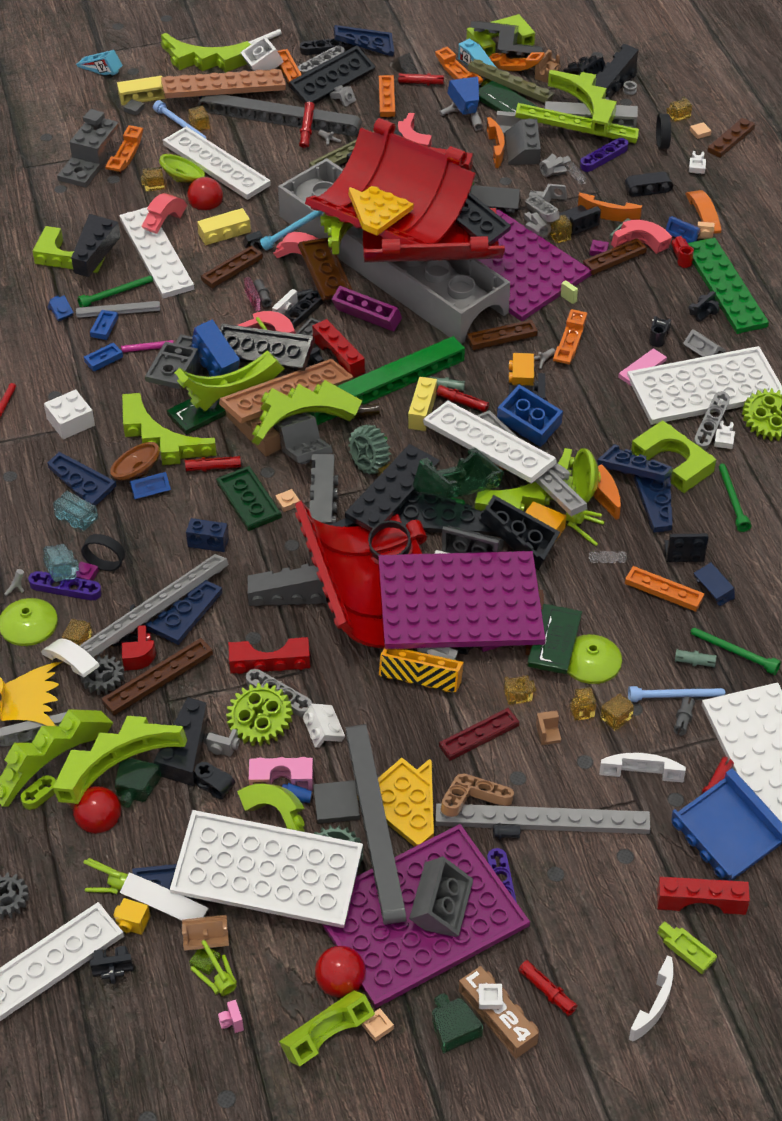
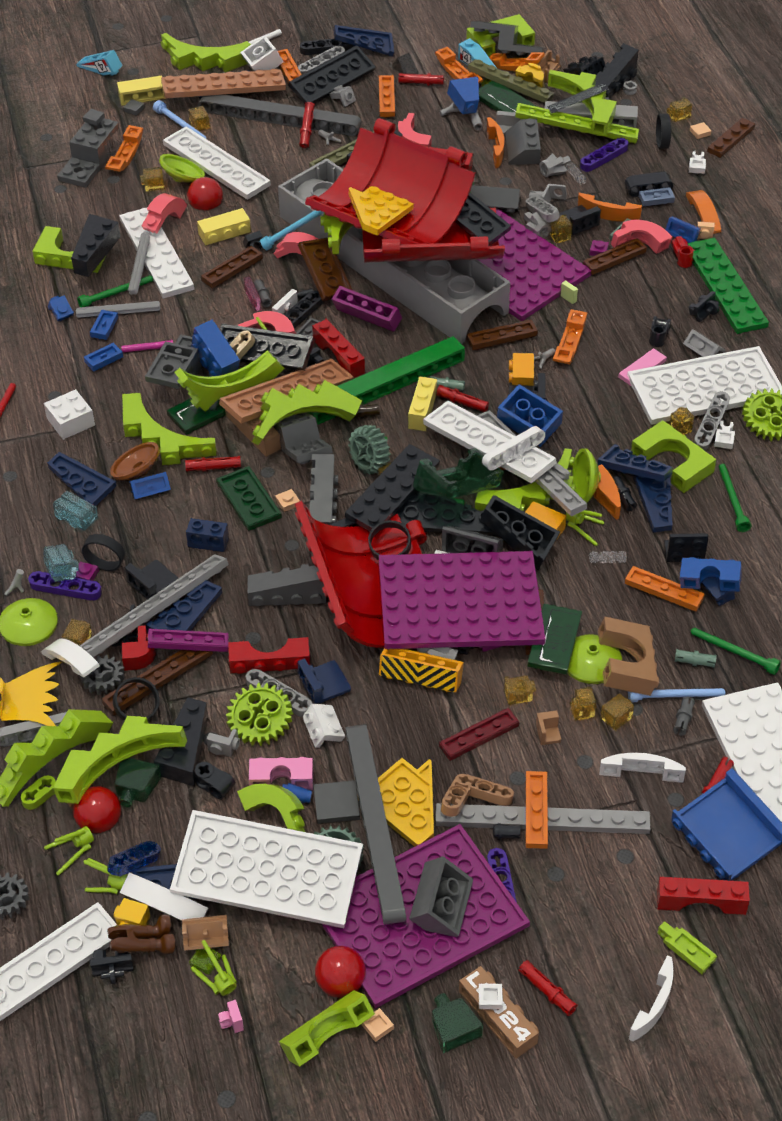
(81, 838): none -> lime plant
(121, 863): none -> clear blue beam
(138, 680): none -> black tyre
(139, 263): none -> light grey axle
(142, 938): none -> reddish brown piece
(150, 578): none -> black bracket
(188, 640): none -> magenta tile
(240, 345): none -> tan beam
(323, 681): none -> dark blue bracket
(496, 457): none -> white beam
(531, 73): none -> yellow cylinder
(536, 810): none -> orange plate
(577, 97): none -> black sticker
(624, 493): none -> black pin
(637, 640): none -> medium nougat arch
(656, 196): none -> sand blue plate
(684, 417): none -> clear yellow brick
(696, 570): none -> blue arch

